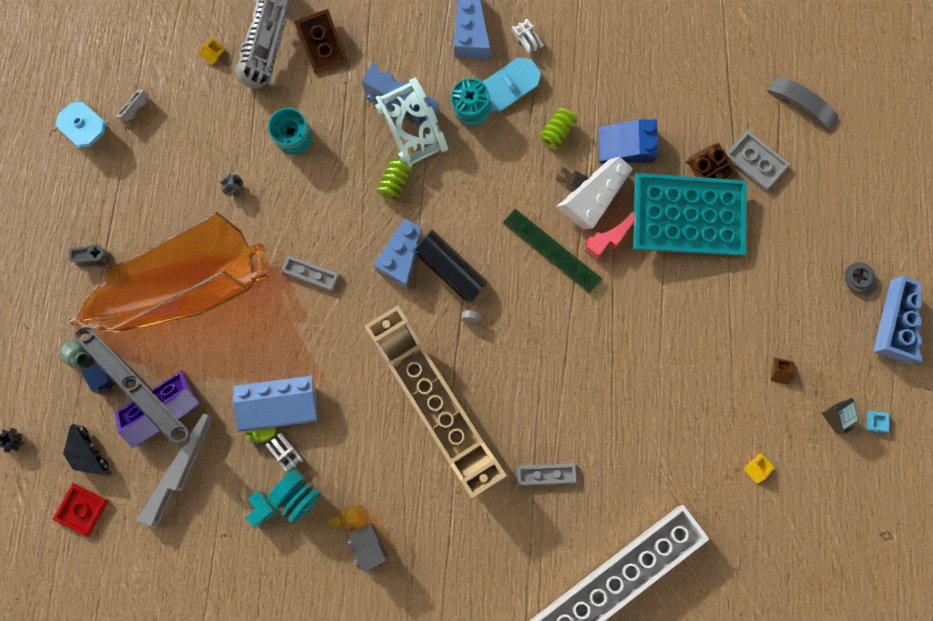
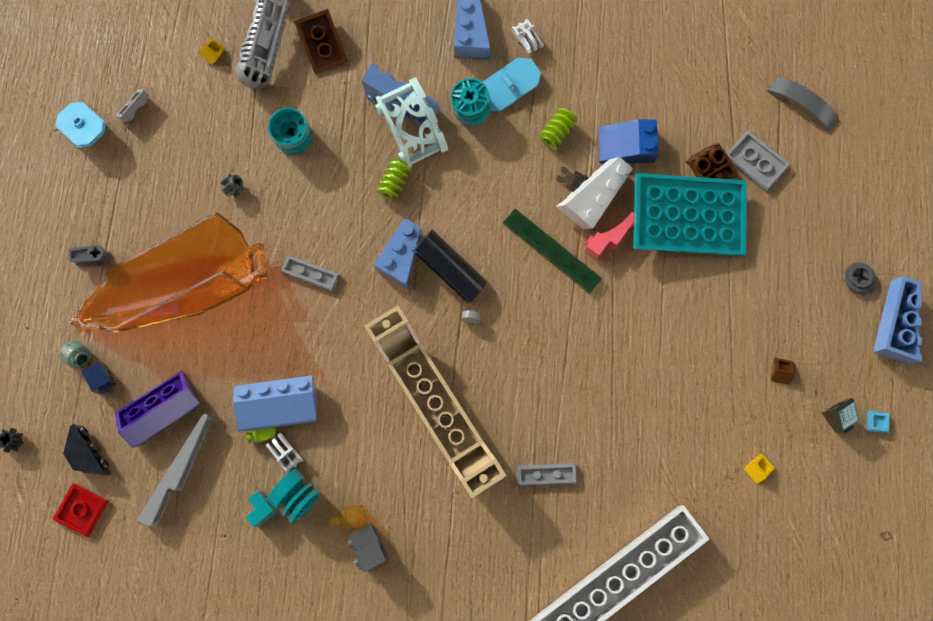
(140, 394): dark grey beam -> none

